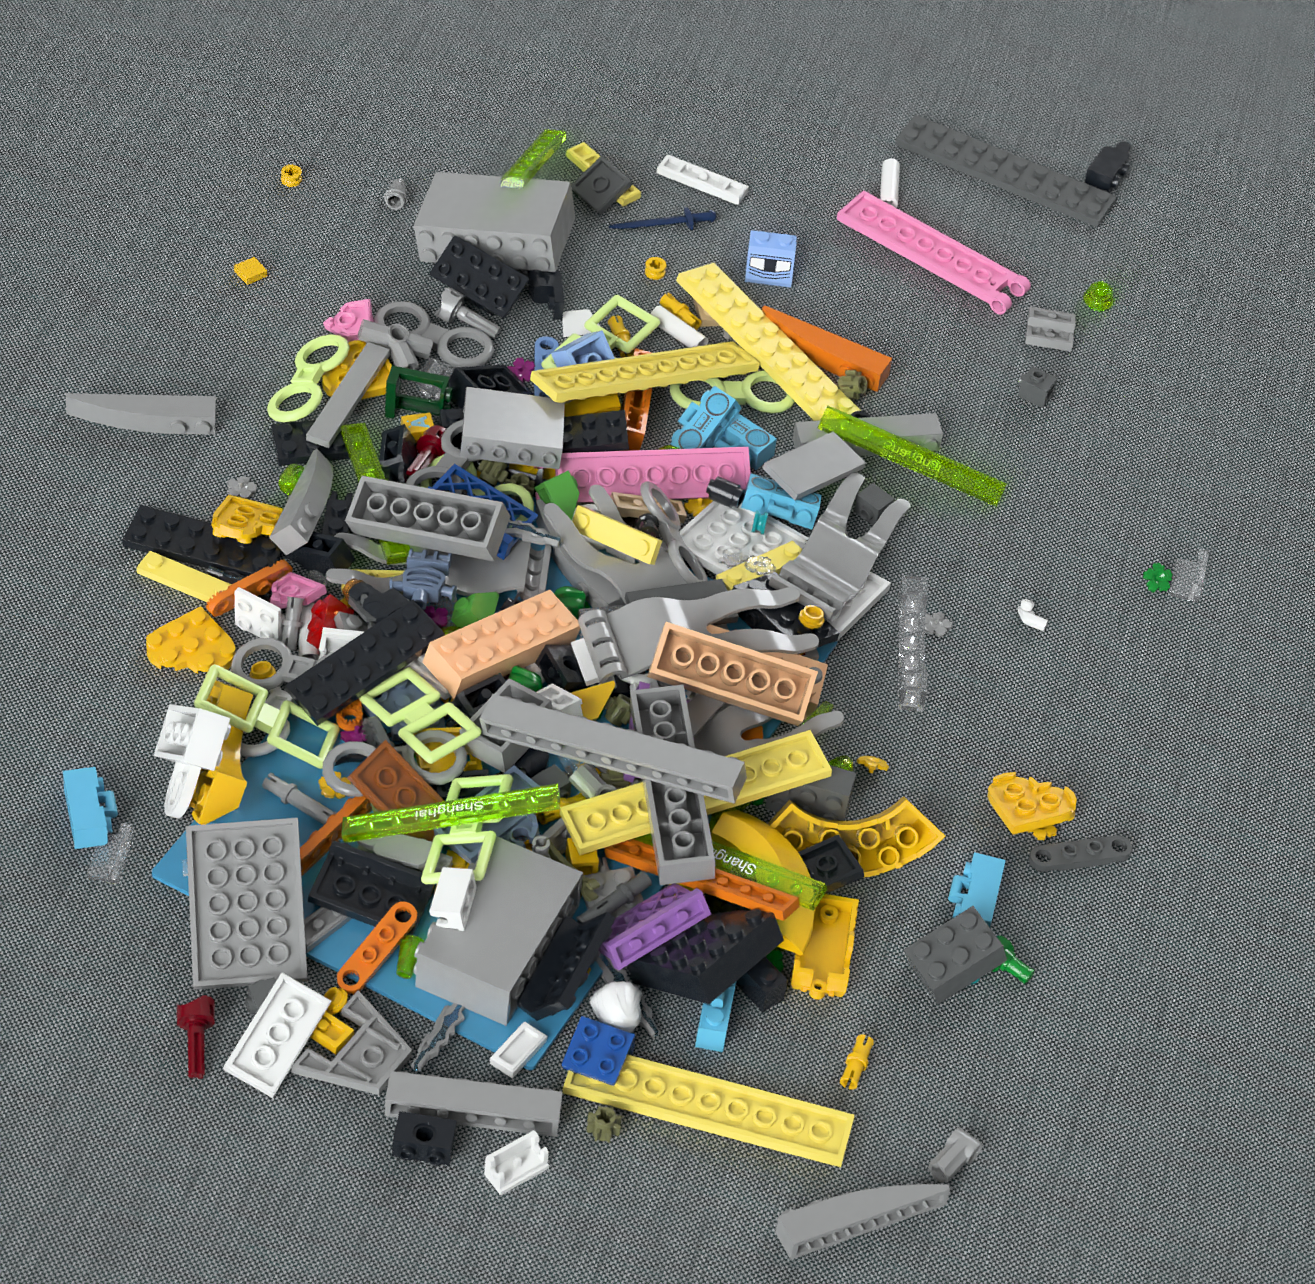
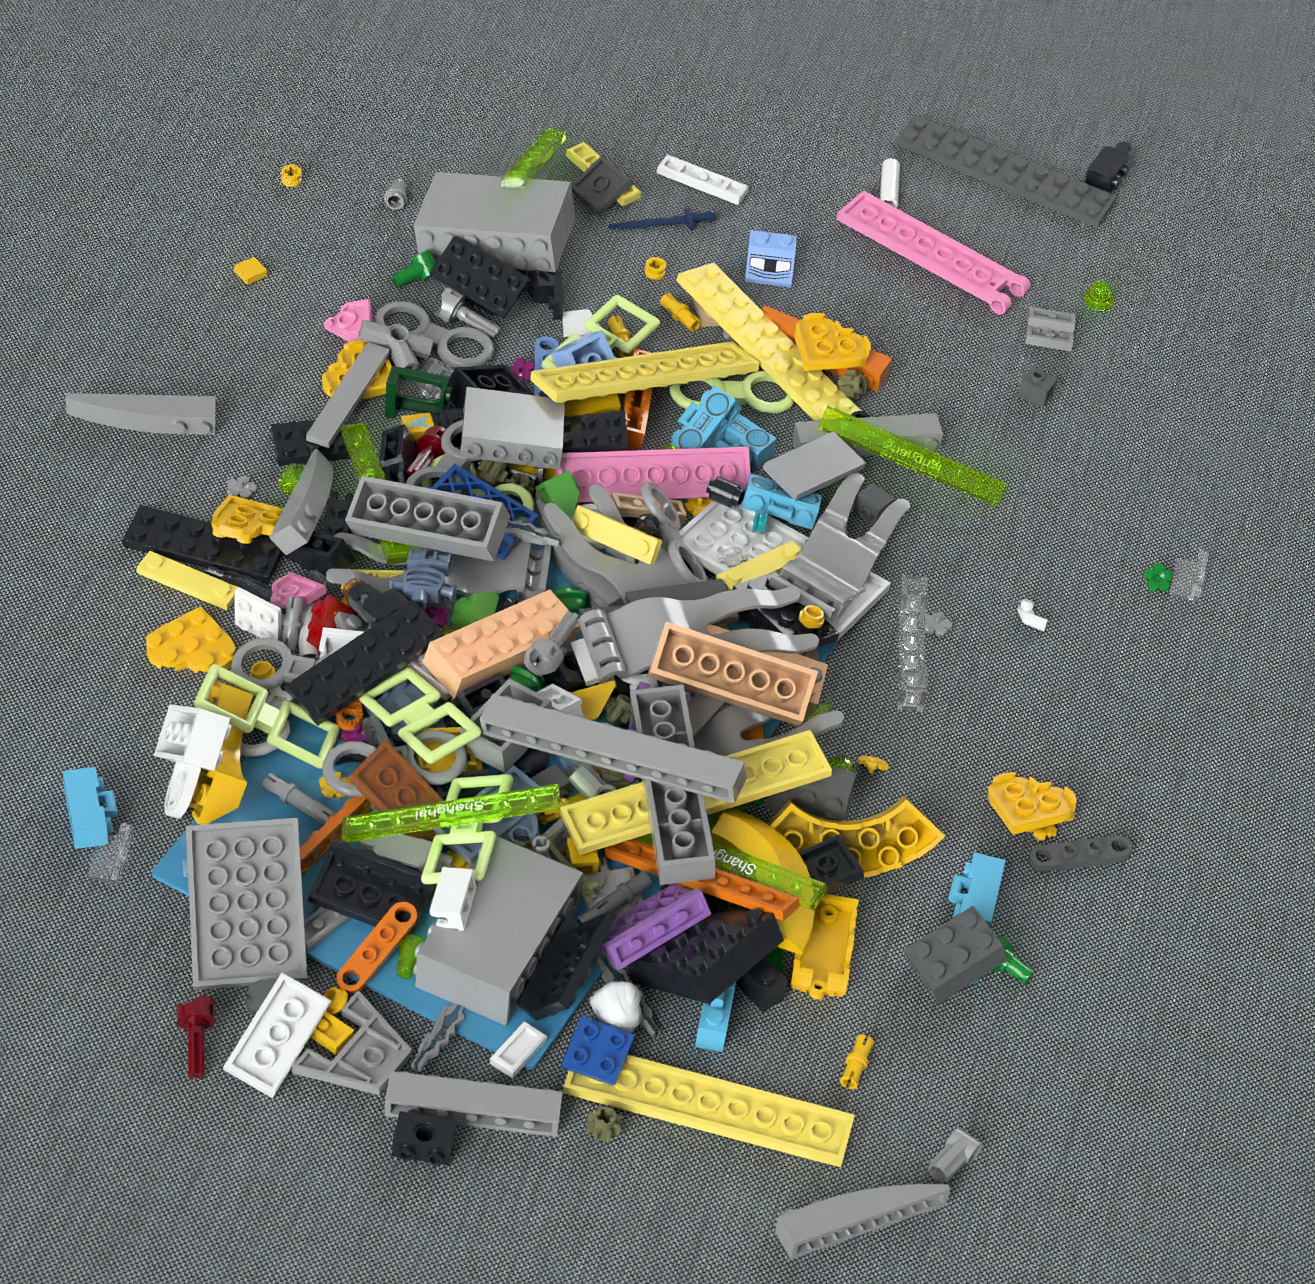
(256, 584): orange plate -> none
(307, 378): yellowish green bar -> none
(418, 268): none -> green pin
(516, 1163): white hinge -> none
(548, 649): none -> light grey piece
(679, 329): white piece -> none
(760, 566): clear plant -> none
(828, 345): none -> yellow plate

